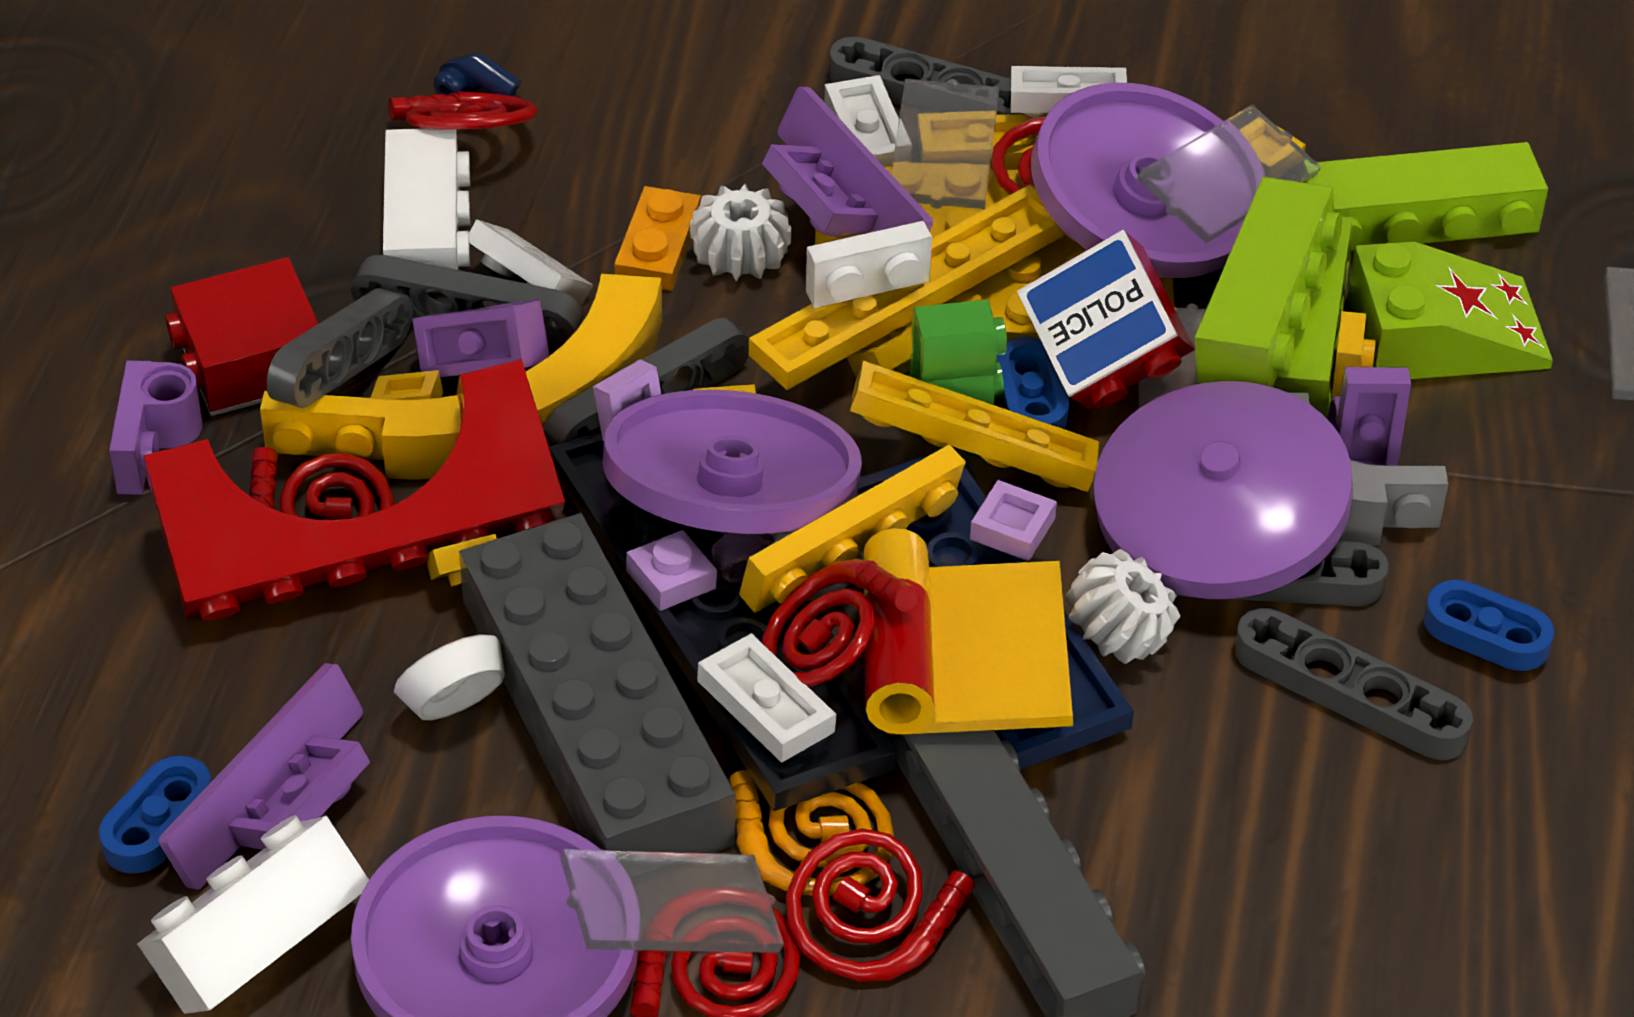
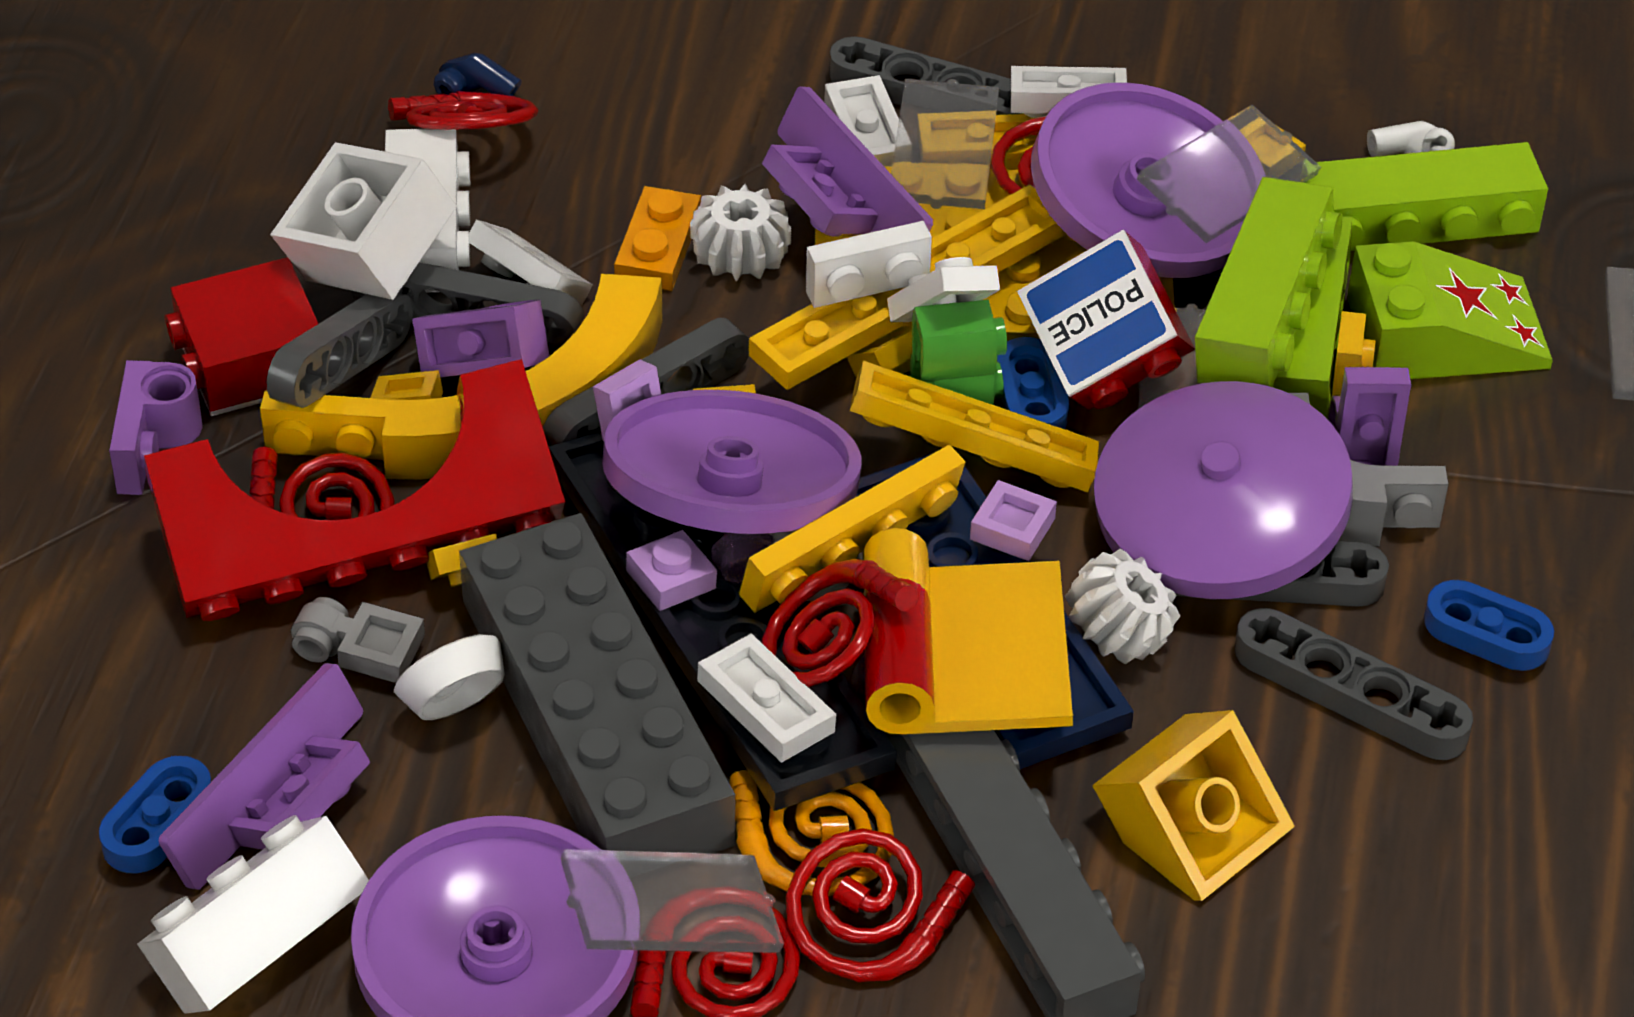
(364, 220): none -> white brick
(372, 643): none -> light grey plate
(950, 282): none -> white plate
(1195, 802): none -> yellow slope
(1408, 138): none -> white arm

